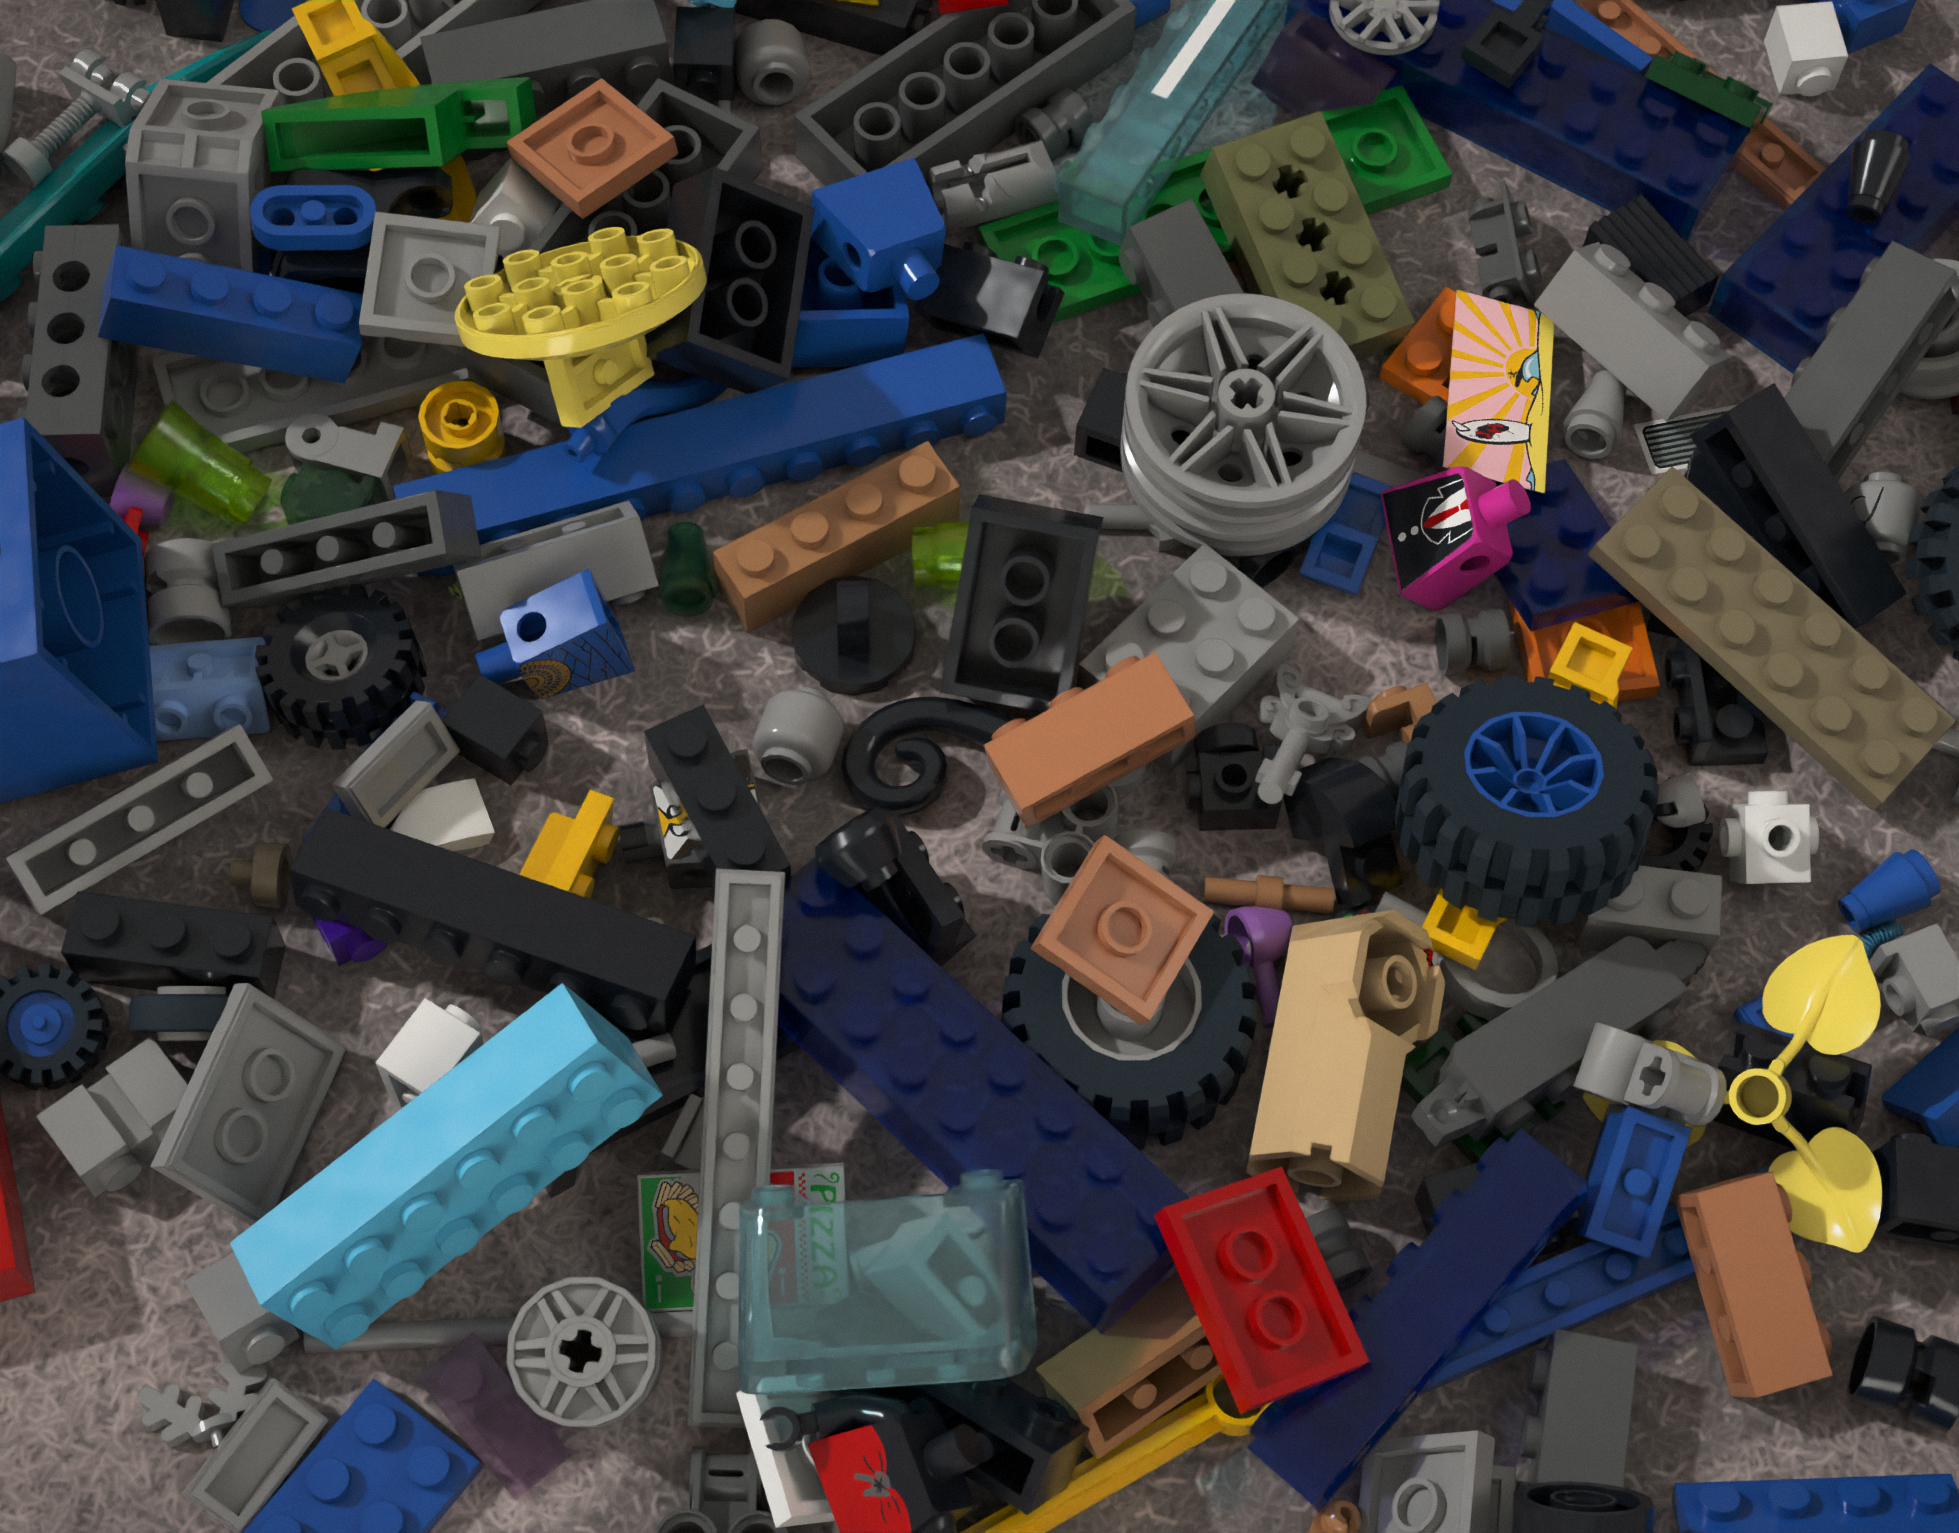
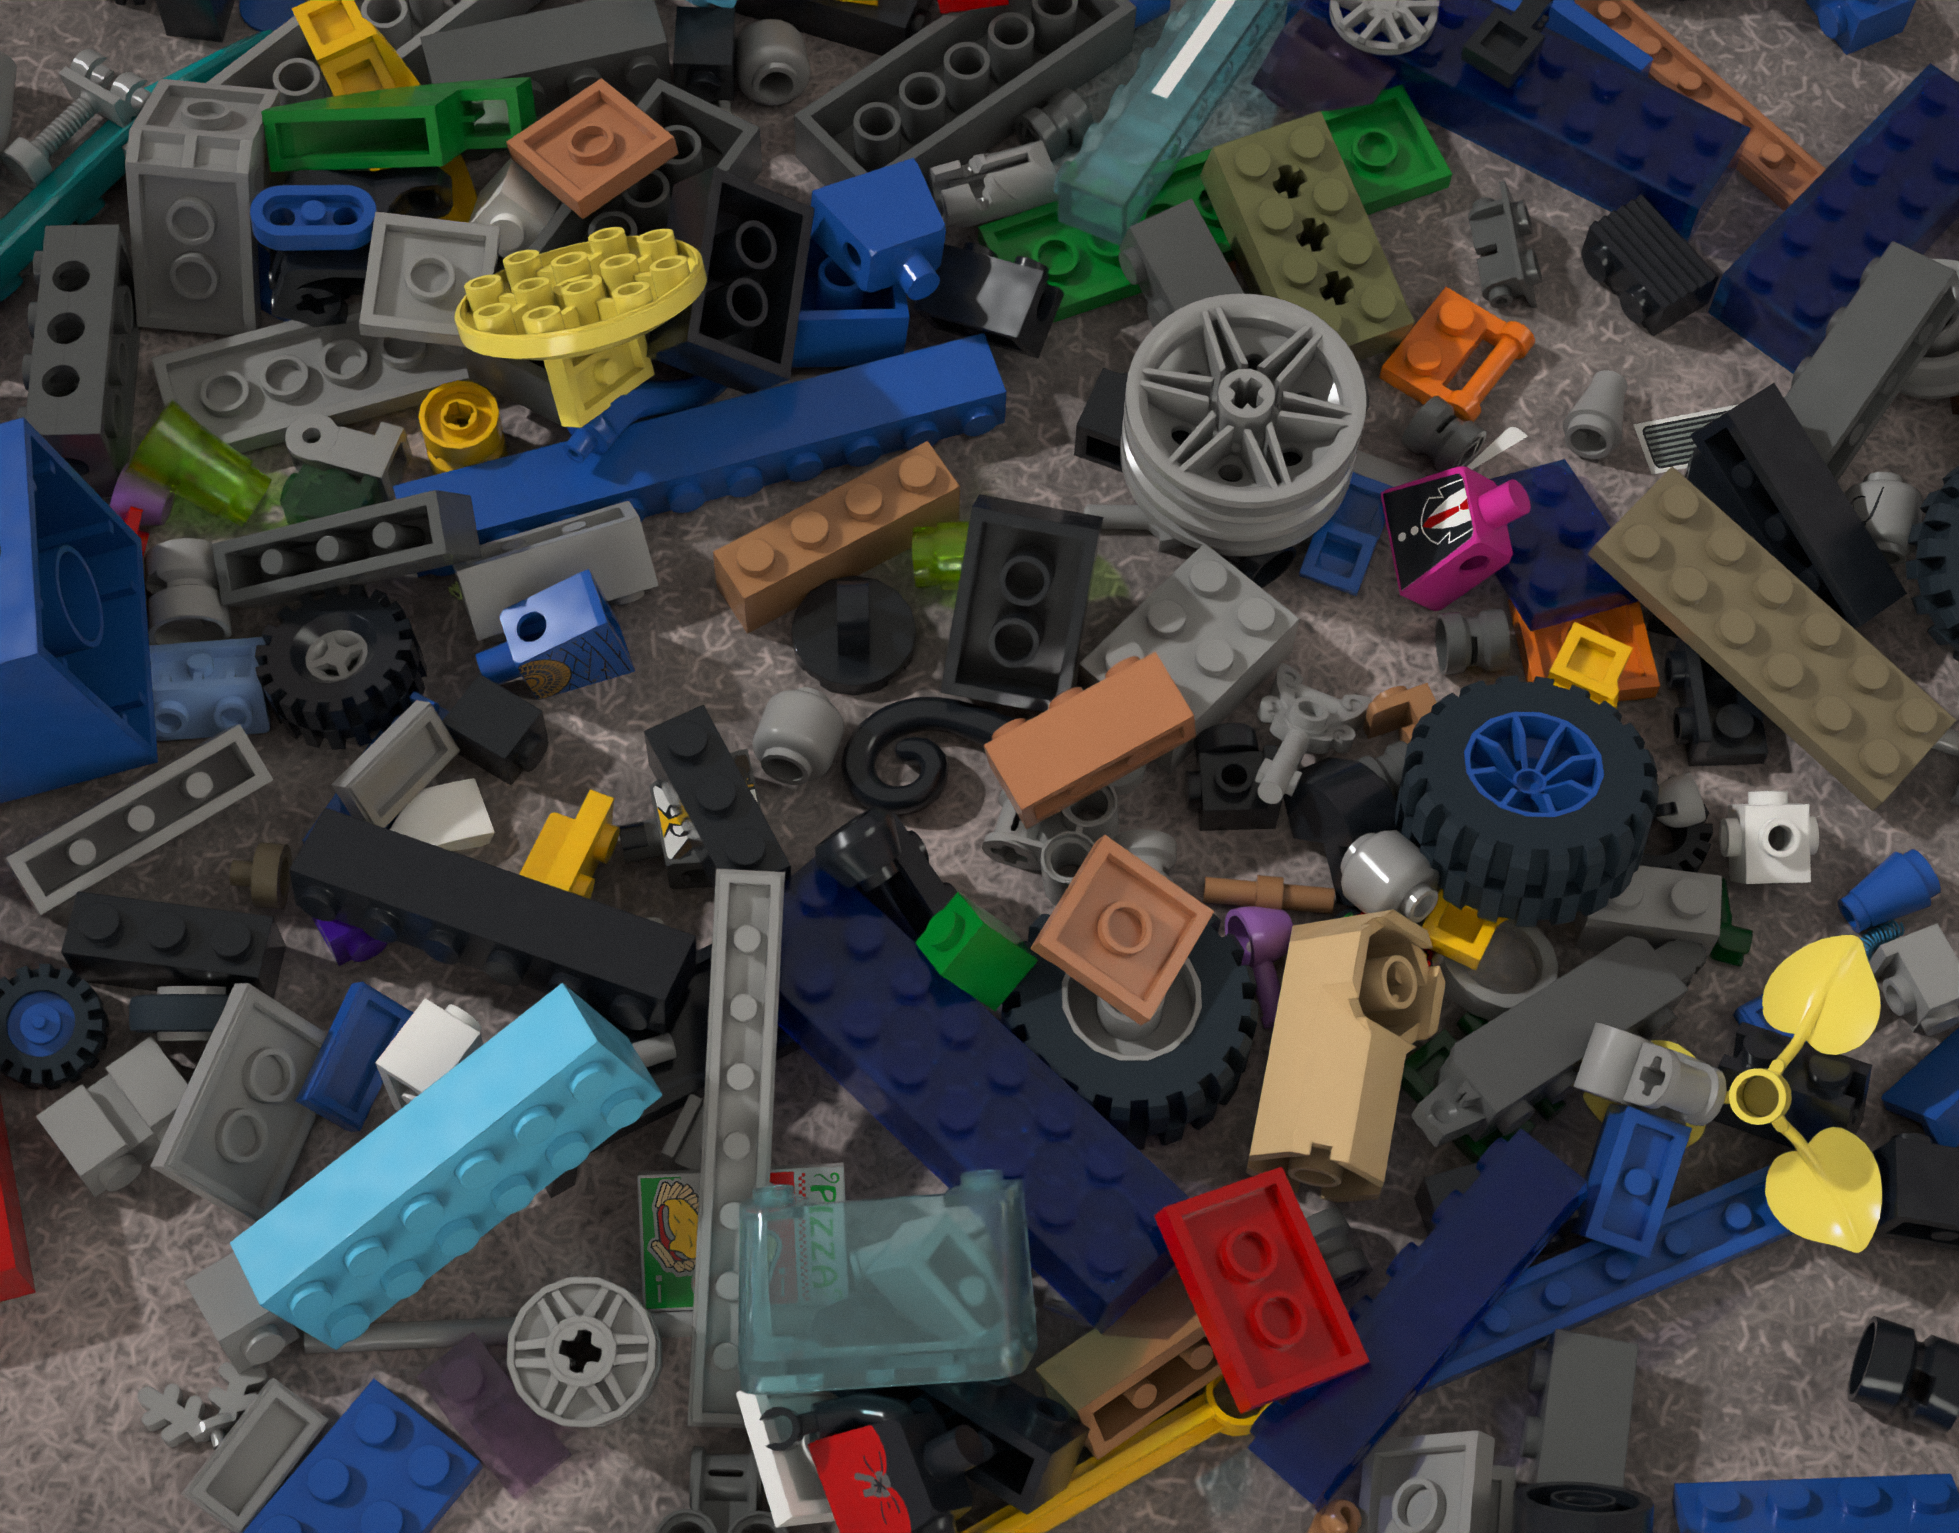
(230, 315): blue brick -> none
(345, 1071): none -> blue tile
(686, 572): clear green cone -> none
(976, 951): none -> green brick
(1389, 874): none -> light grey head
(1499, 391): sticker -> none
(1633, 329): light grey brick -> none
(1693, 80): dark green plate -> none
(1733, 940): none -> dark green hand
(1754, 1285): nougat brick -> none
(1805, 48): white brick -> none
(1875, 174): black cone -> none

